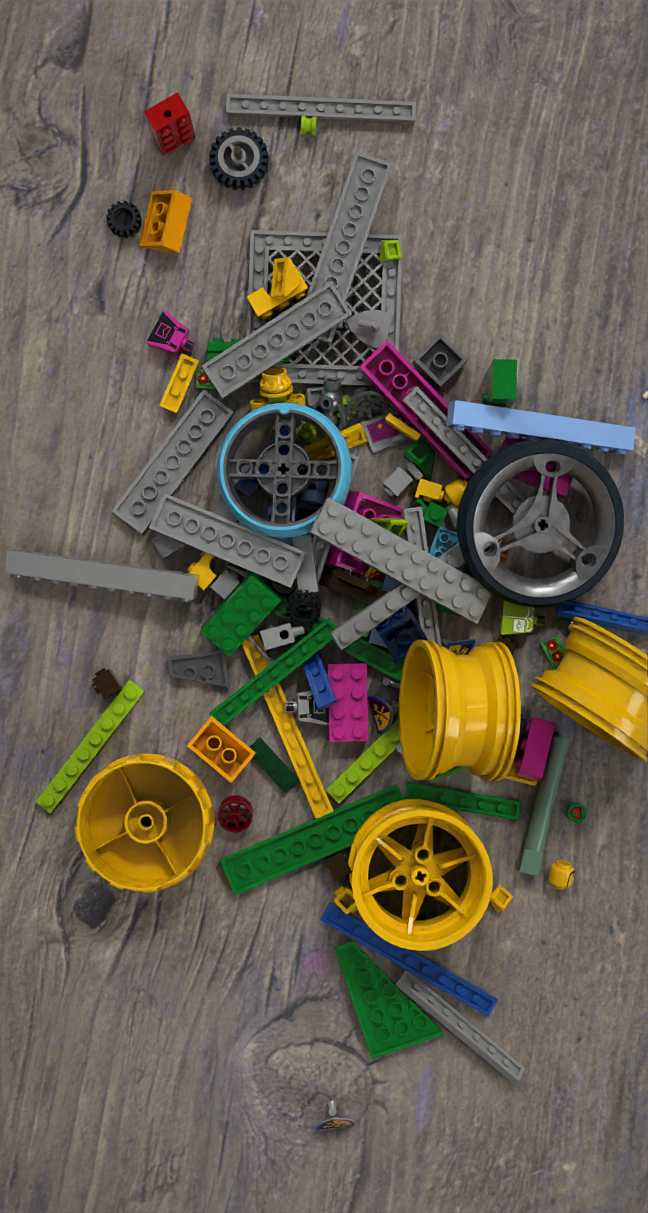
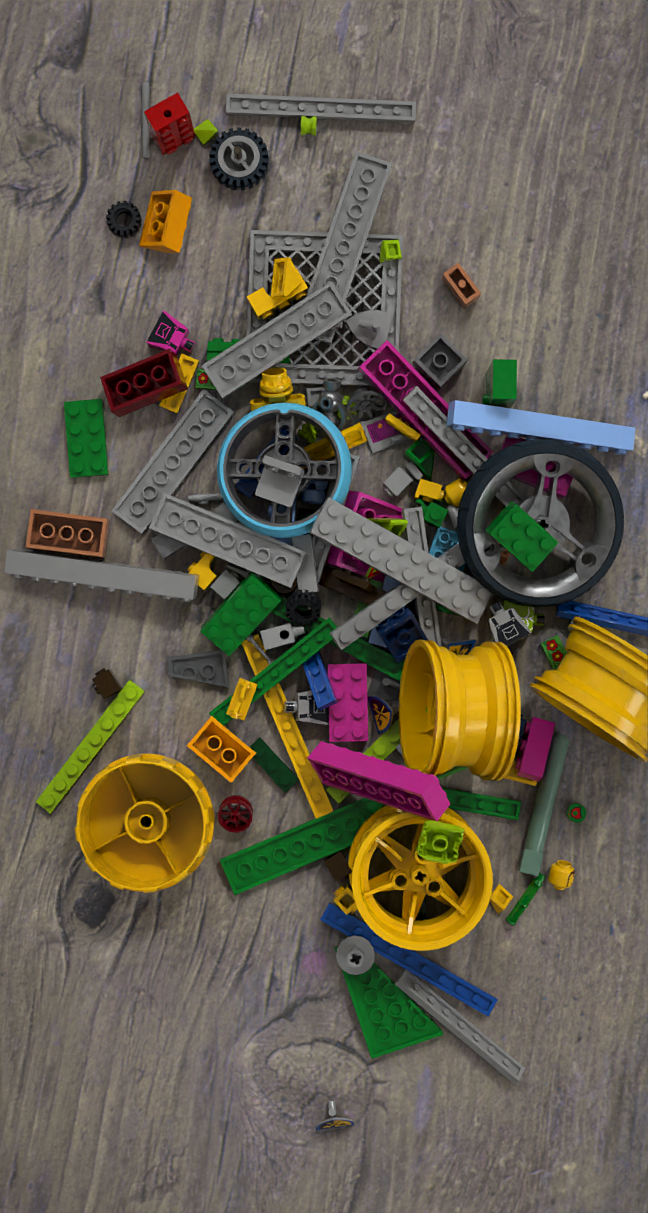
(67, 533): none -> nougat brick
(86, 438): none -> green plate
(144, 383): none -> dark red brick
(145, 129): none -> light grey bar
(205, 498): none -> light grey piece
(206, 131): none -> lime slope
(241, 699): none -> yellow hinge
(279, 481): none -> light grey bracket
(355, 955): none -> light grey piece
(379, 780): none -> dark pink brick
(439, 842): none -> lime slope
(461, 285): none -> nougat brick
(507, 625): none -> torso
(521, 536): none -> green brick
(525, 899): none -> green piece

